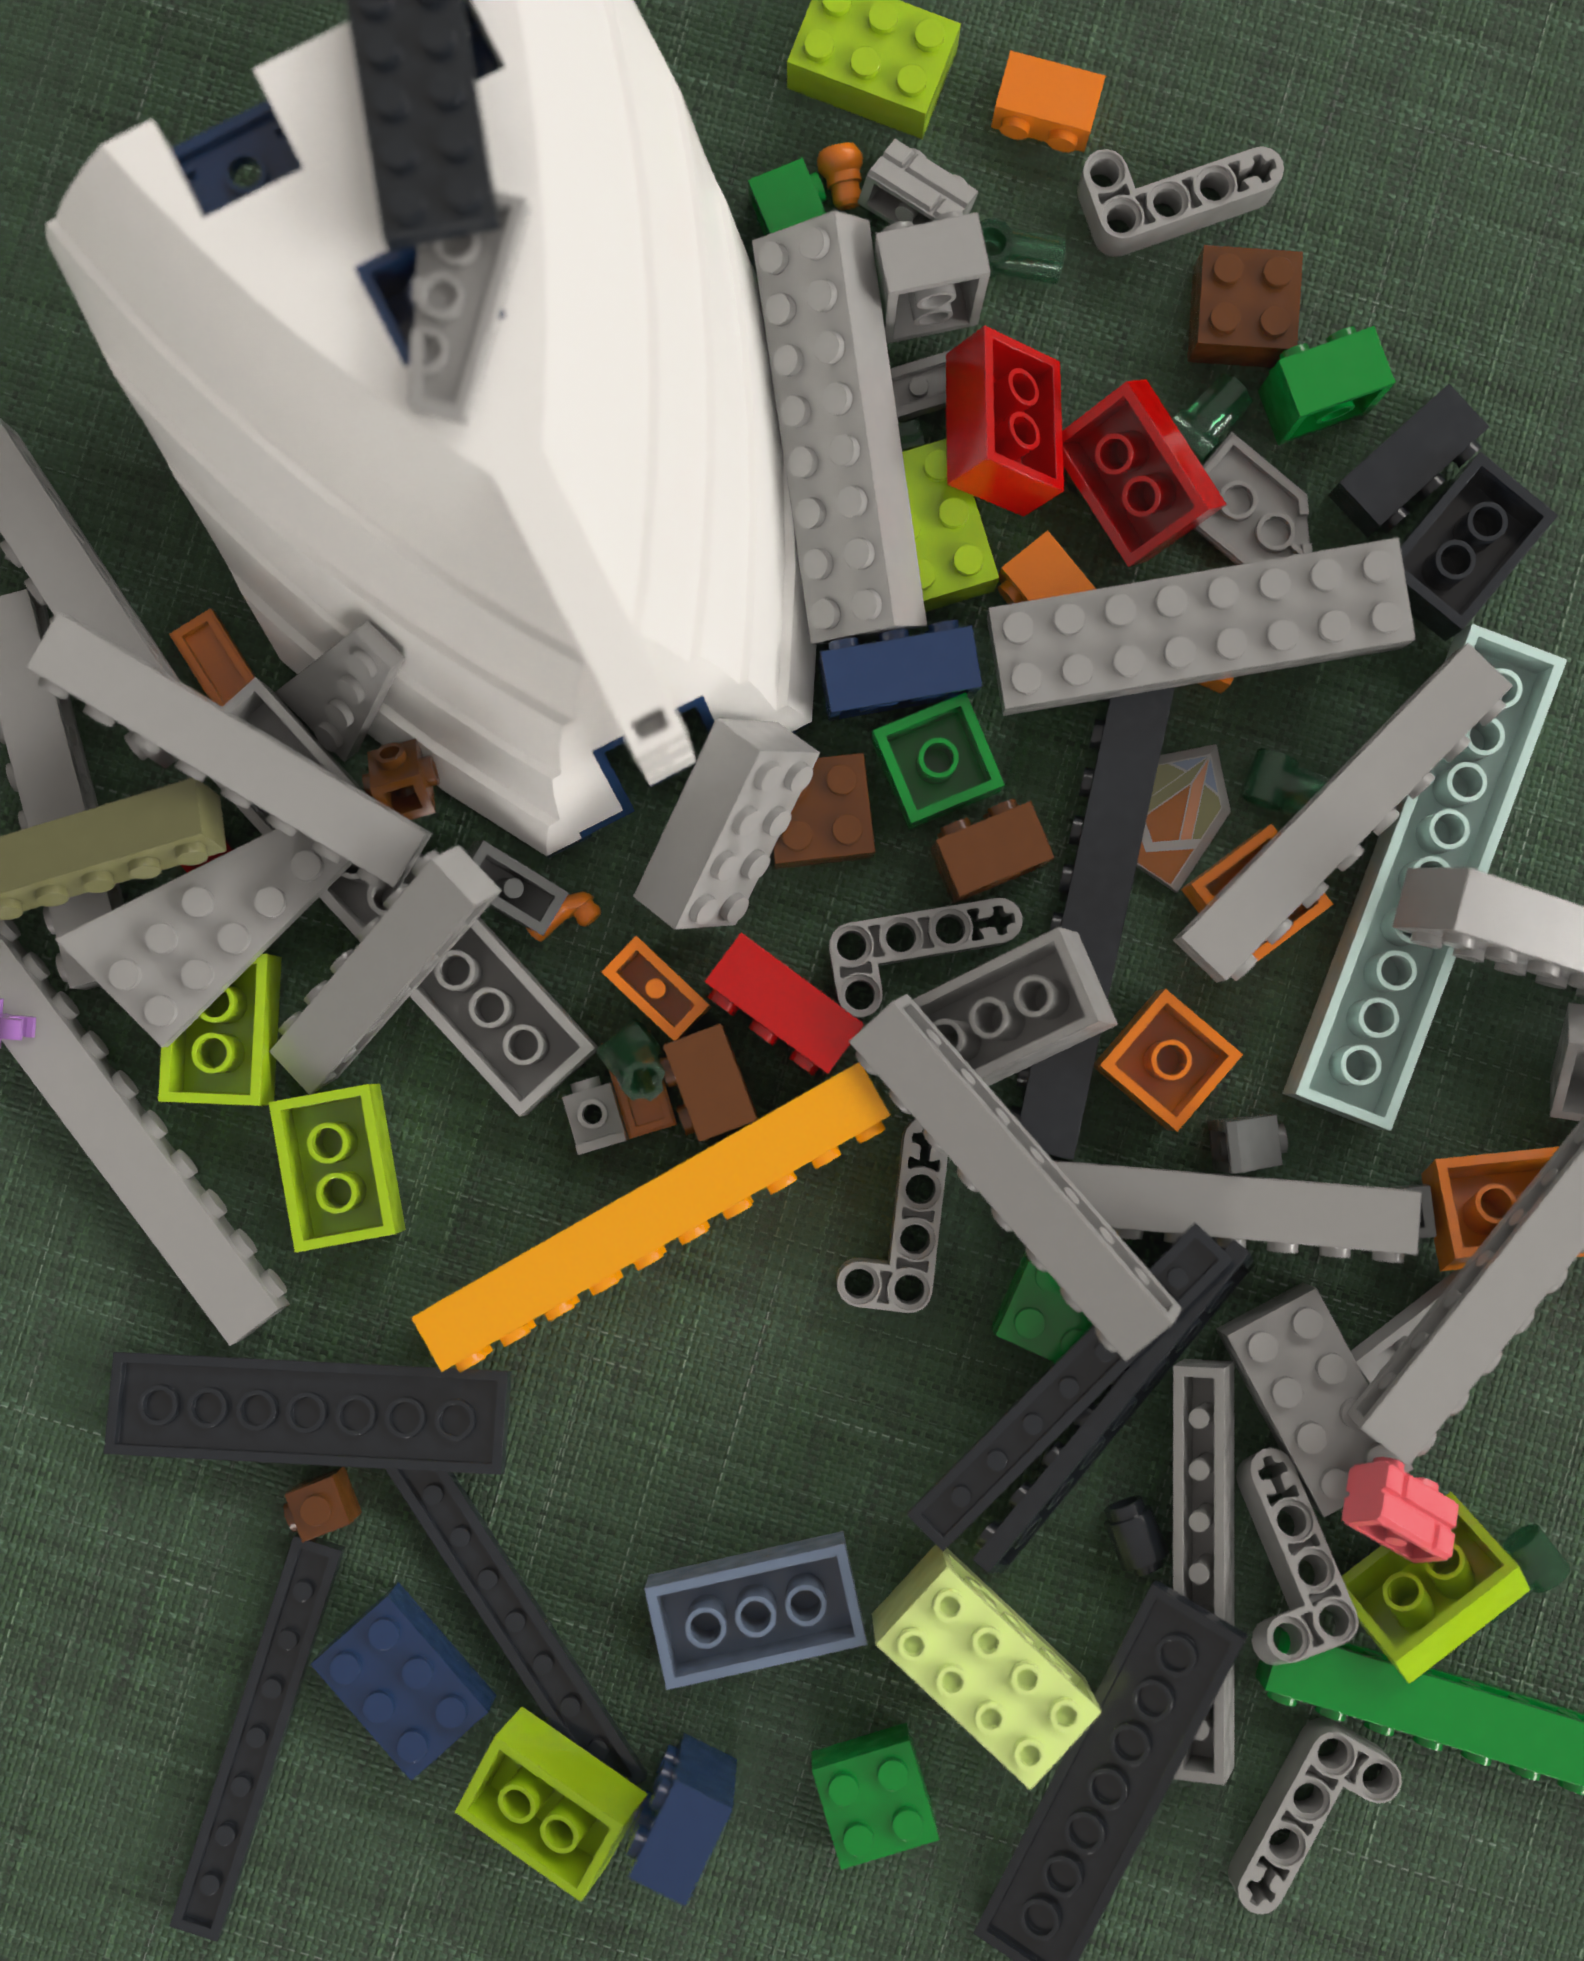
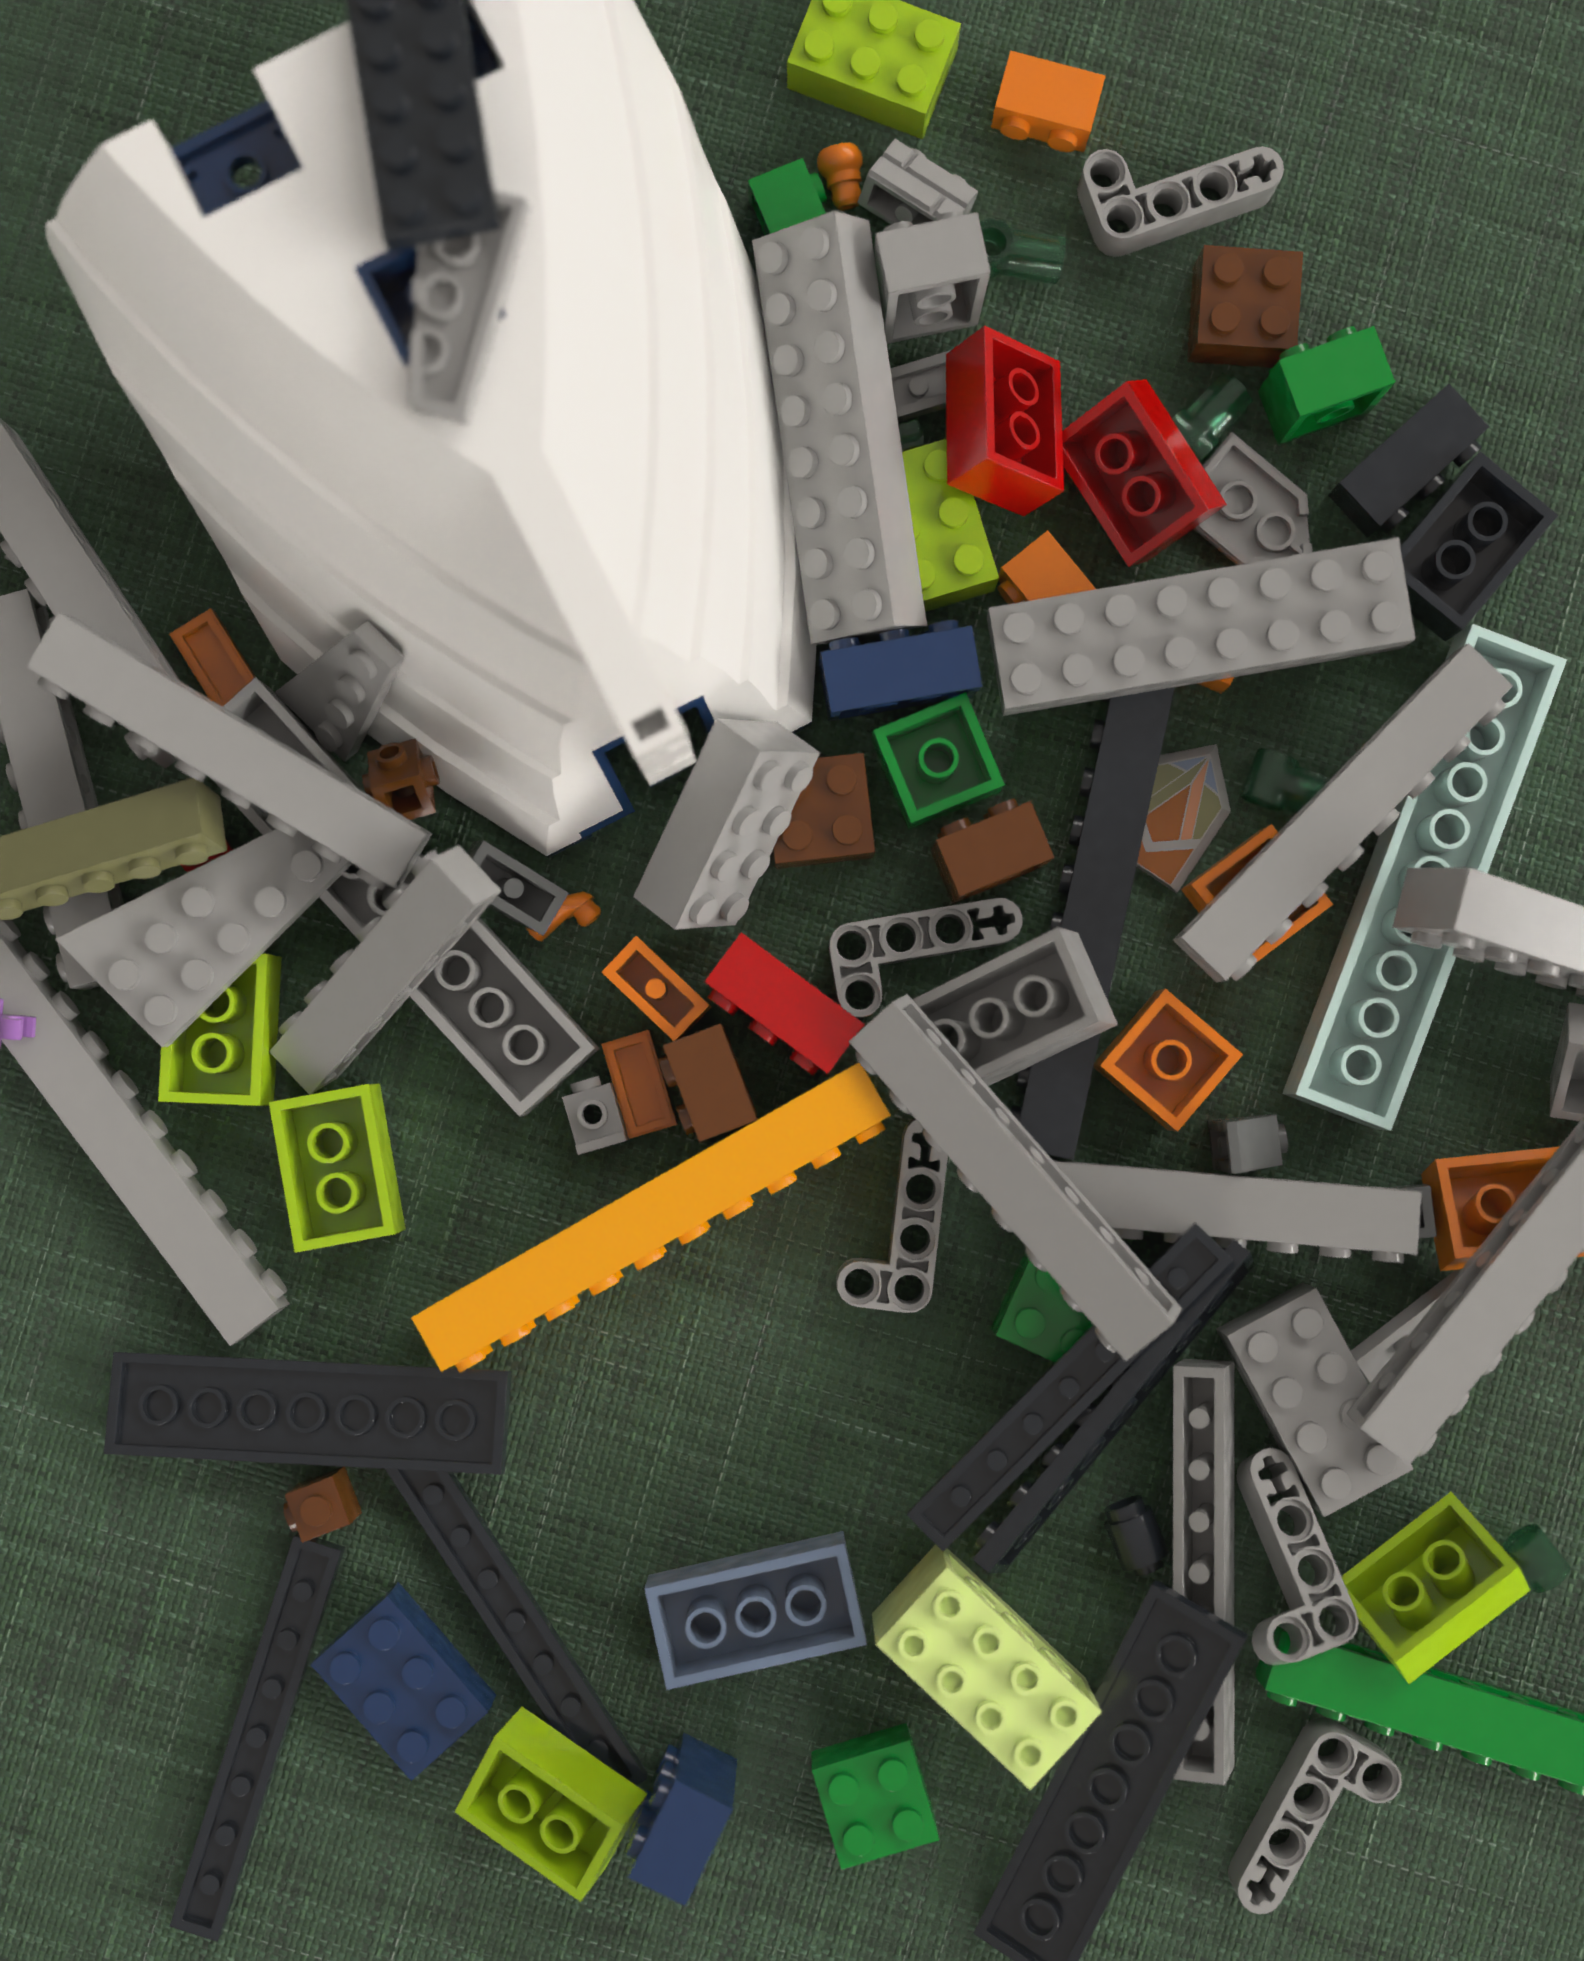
(634, 1061): clear green piece -> none
(1400, 1510): coral brick -> none

